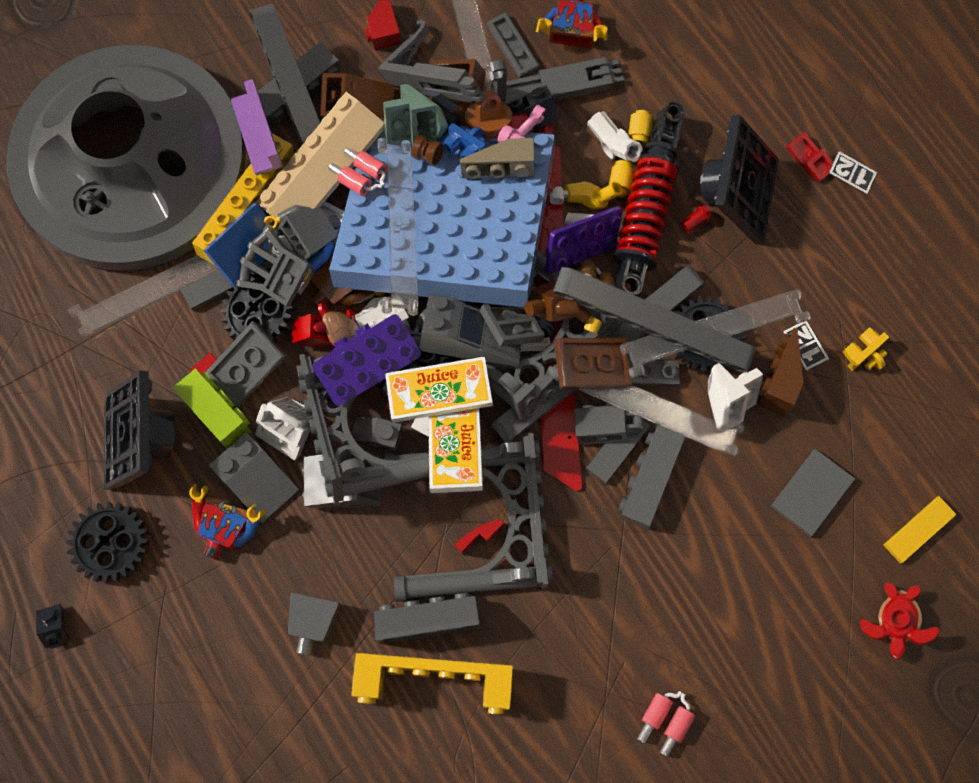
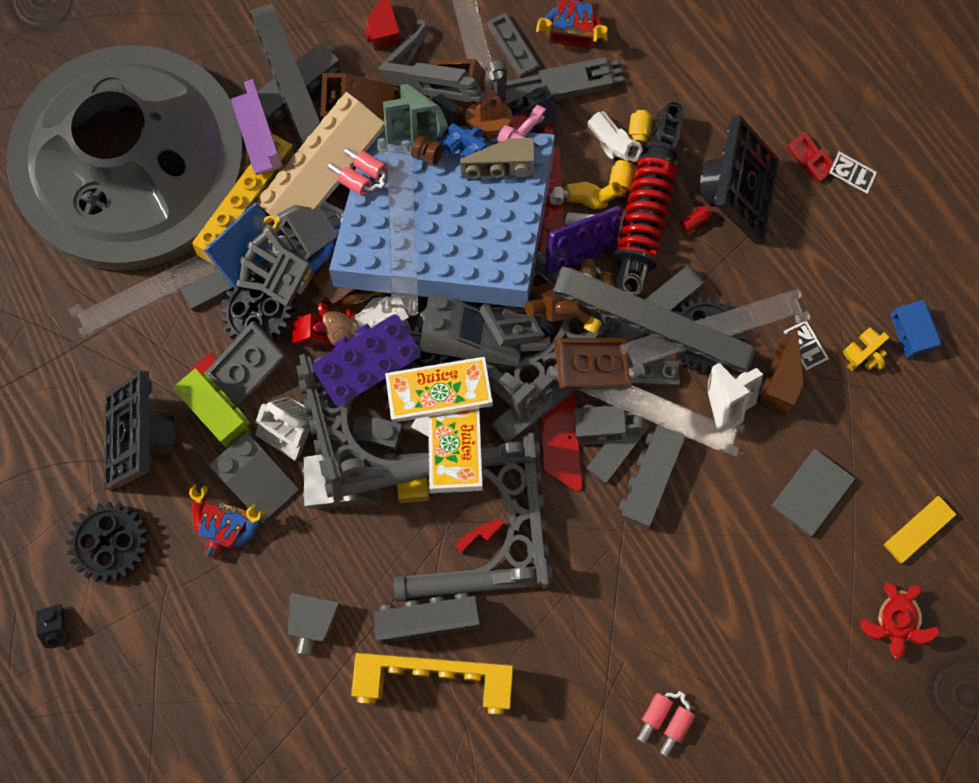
(414, 491): none -> yellow brick
(916, 329): none -> blue brick

